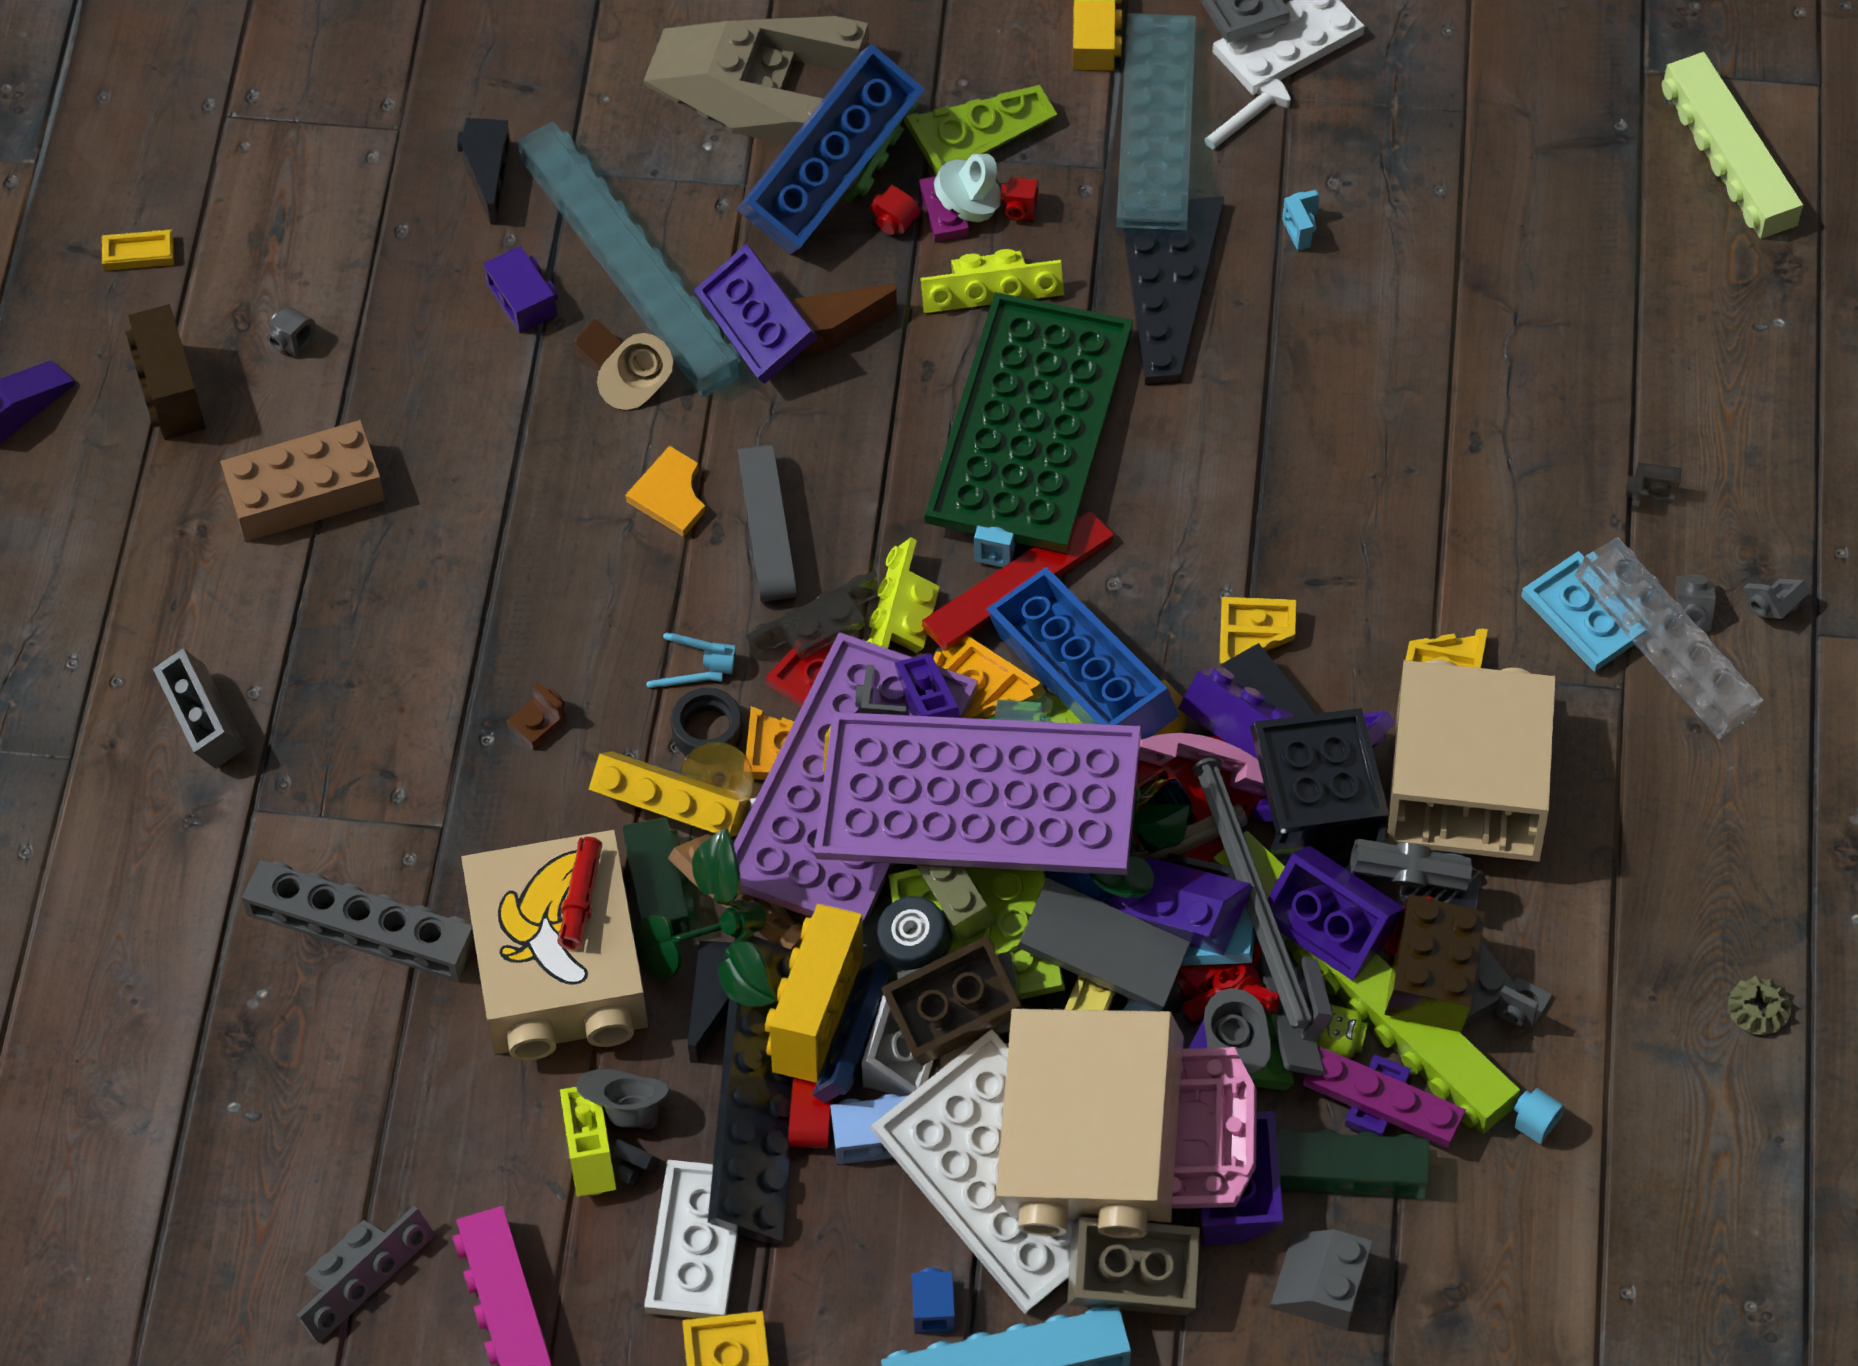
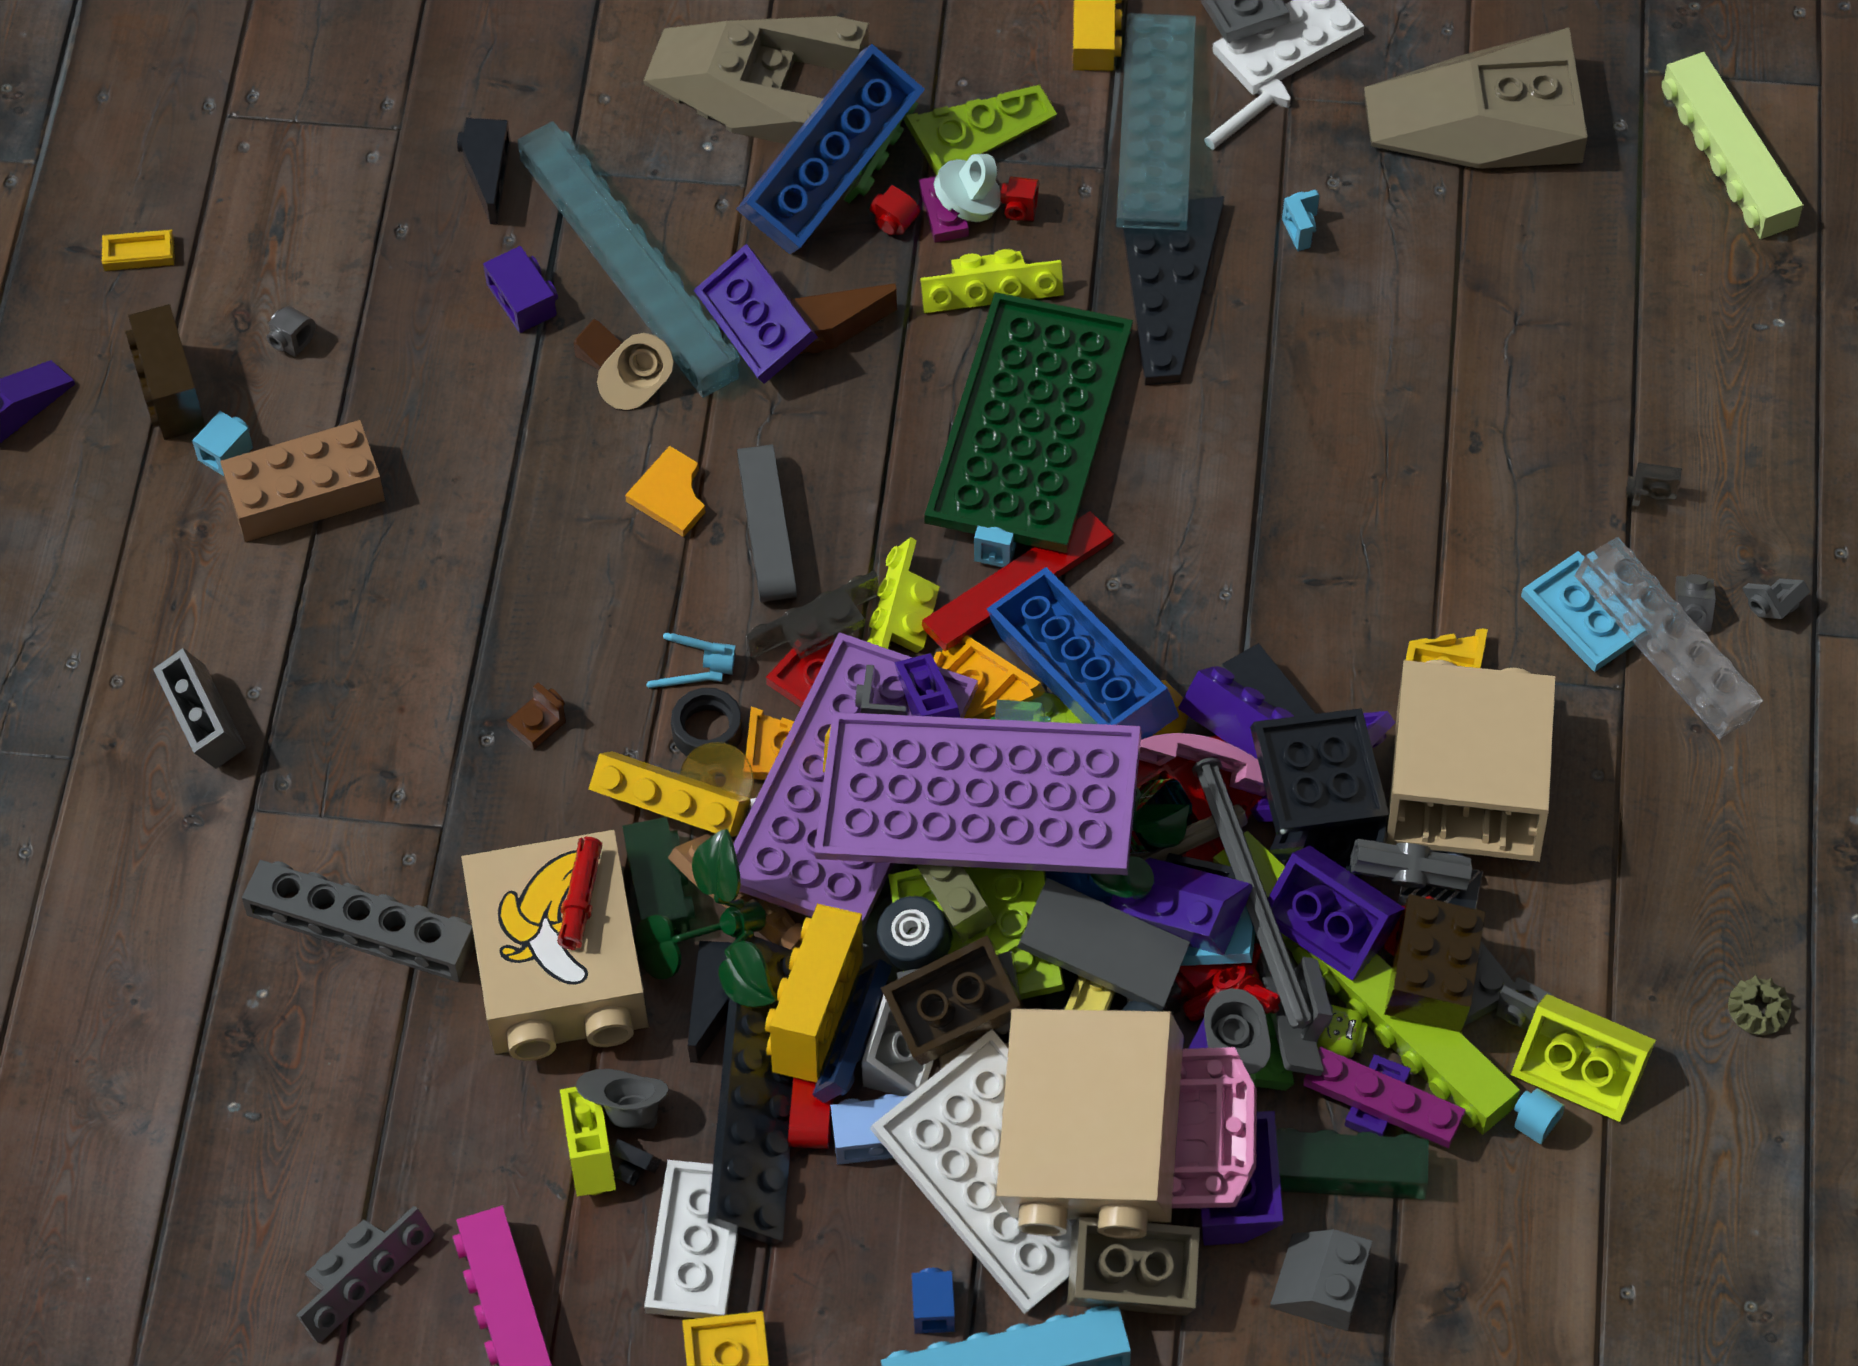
(221, 440): none -> medium azure brick
(1254, 622): yellow wing -> none
(1486, 107): none -> dark tan wedge
(1582, 1057): none -> neon yellow slope

